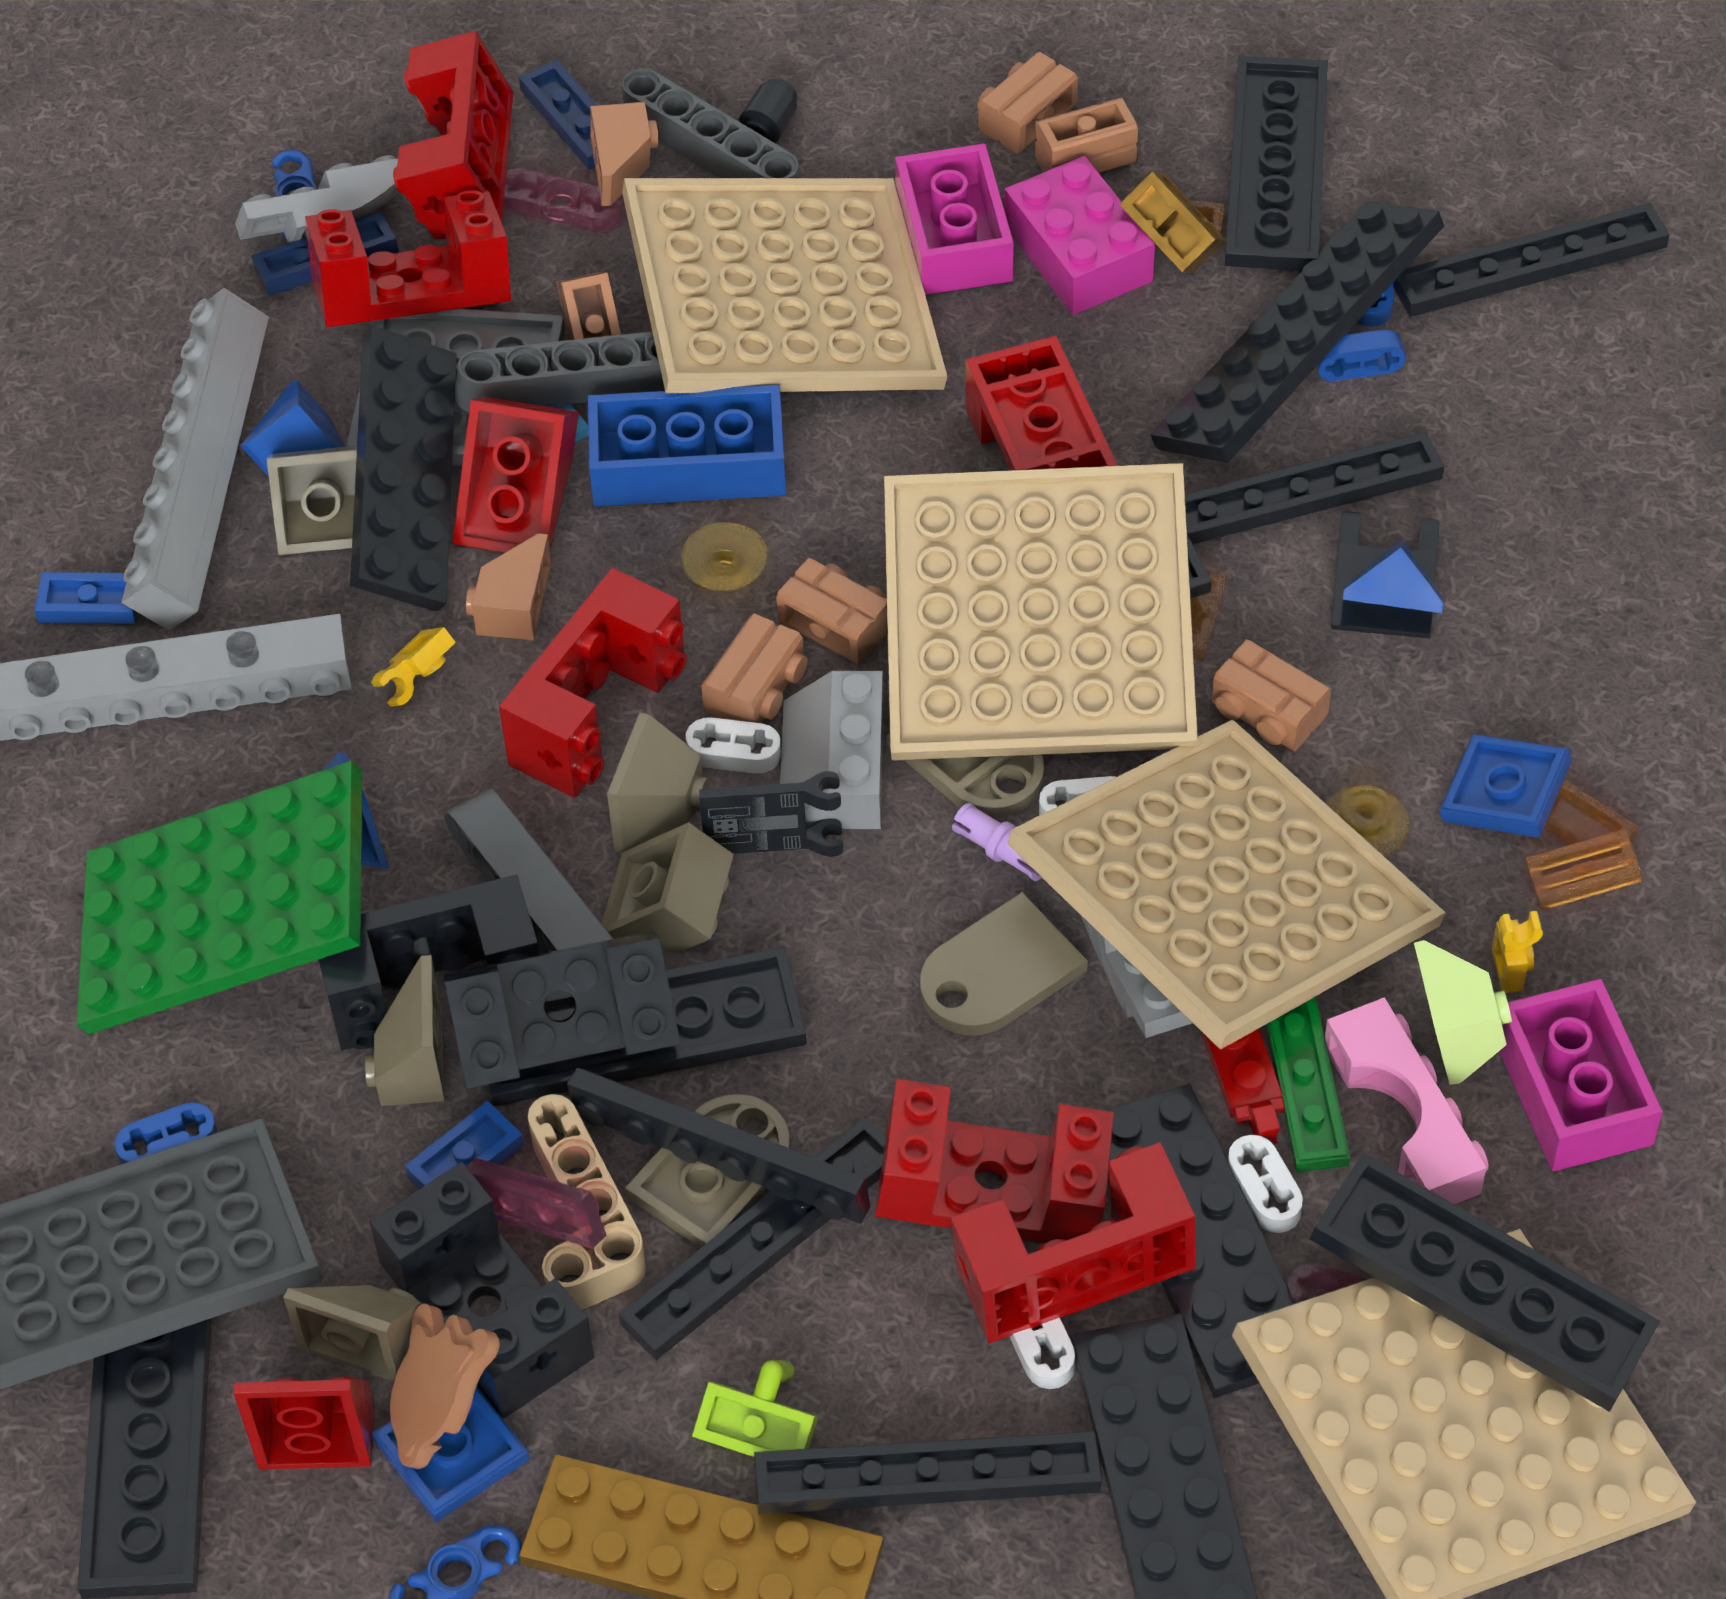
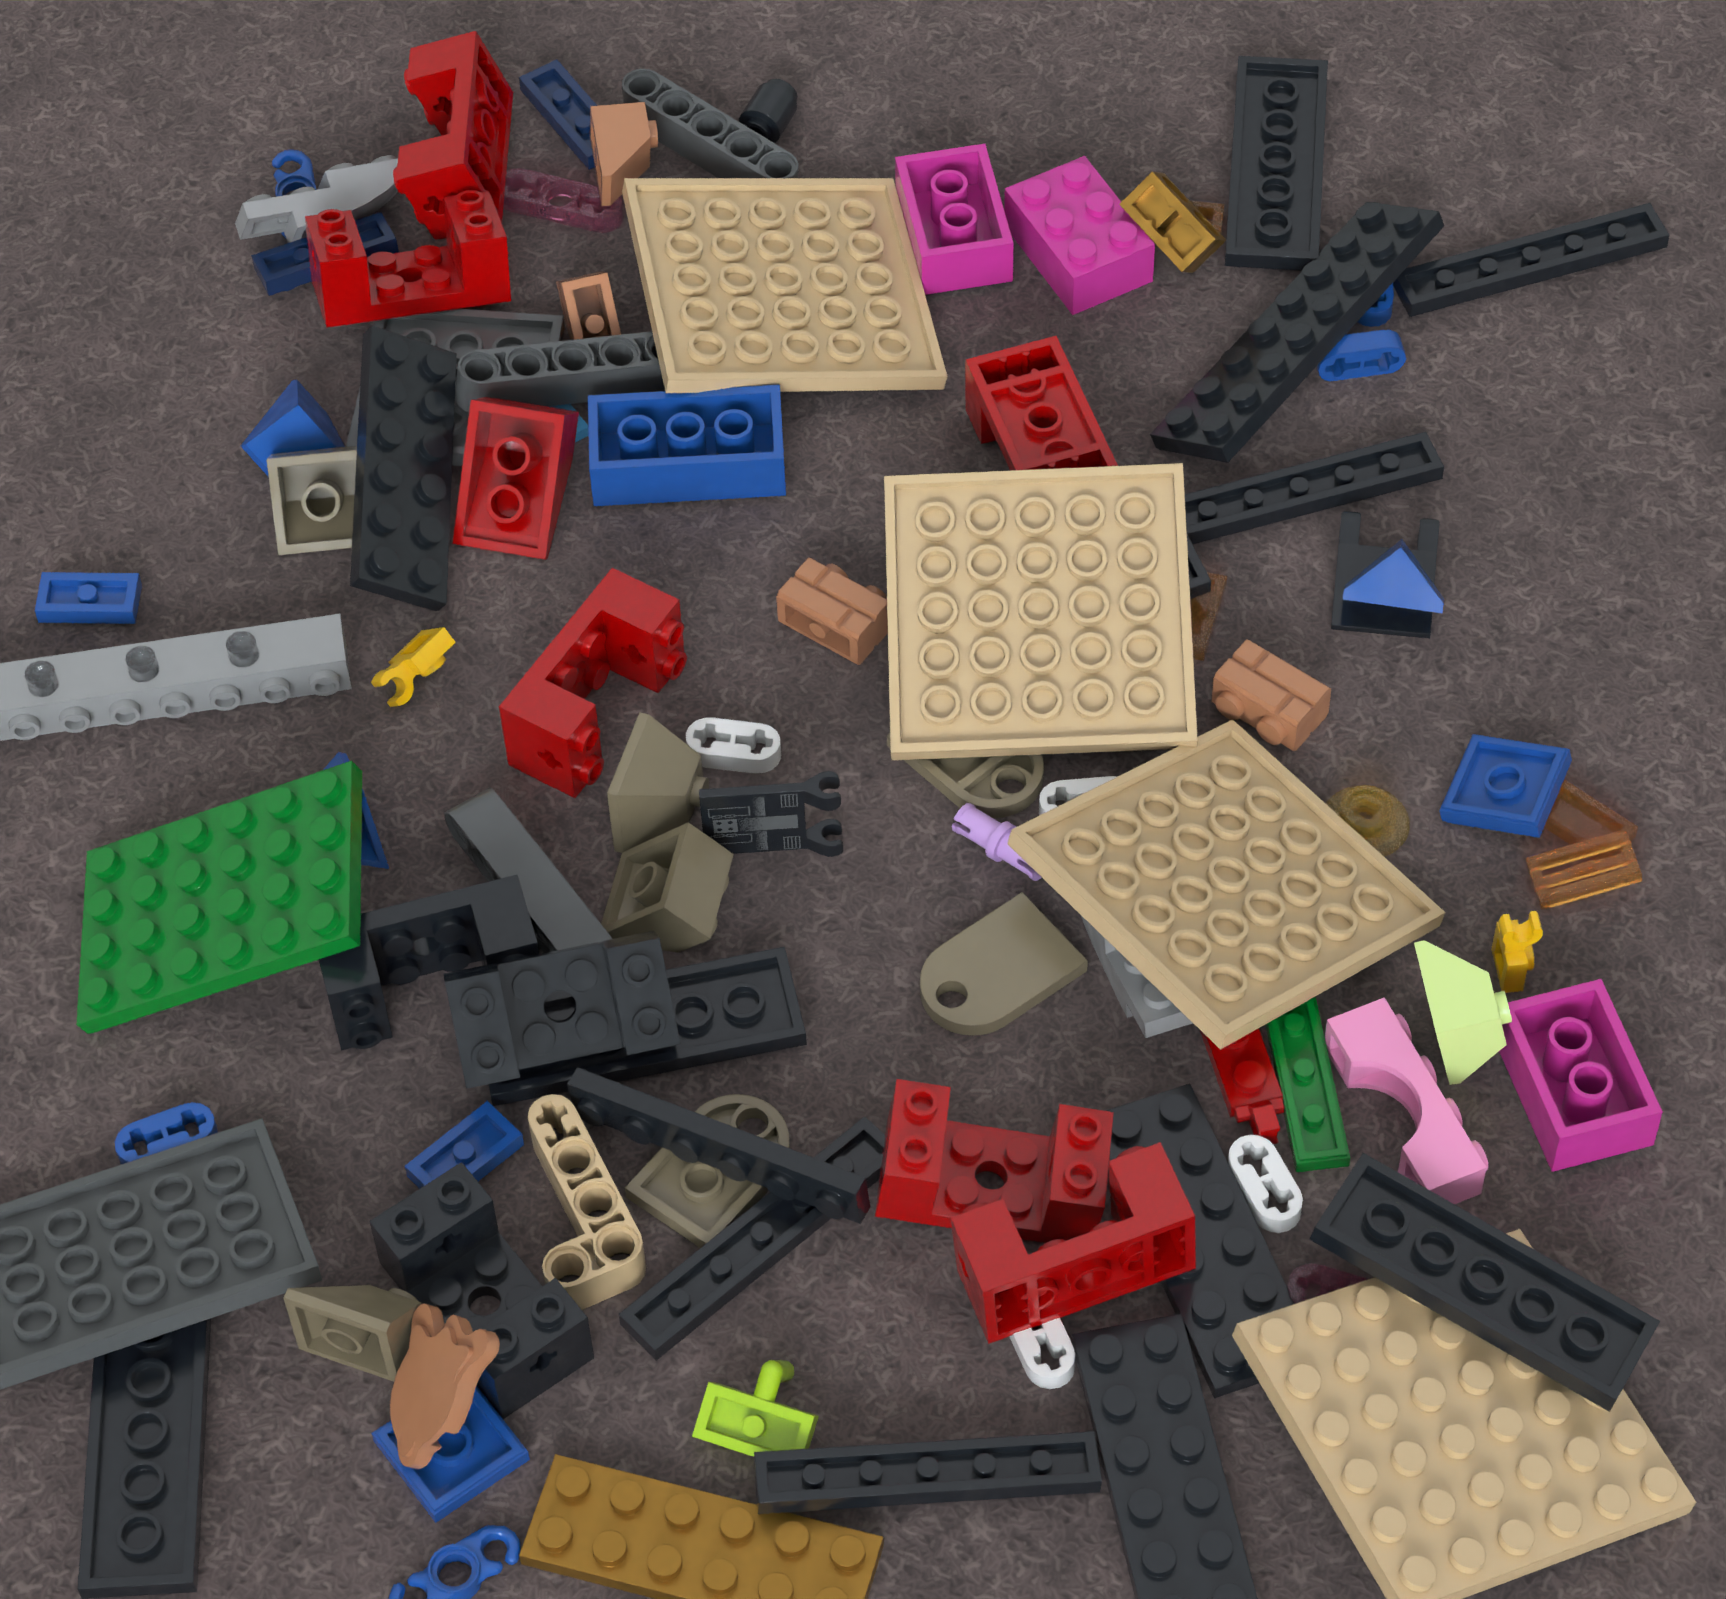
(195, 460): light grey piece -> none
(308, 1422): red slope -> none
(410, 1043): dark tan slope -> none
(511, 591): nougat slope -> none
(540, 1203): clear pink plate -> none
(725, 543): clear yellow piece -> none
(755, 672): nougat brick -> none
(840, 730): light grey slope -> none
(1027, 95): nougat brick -> none
(1100, 132): nougat brick -> none

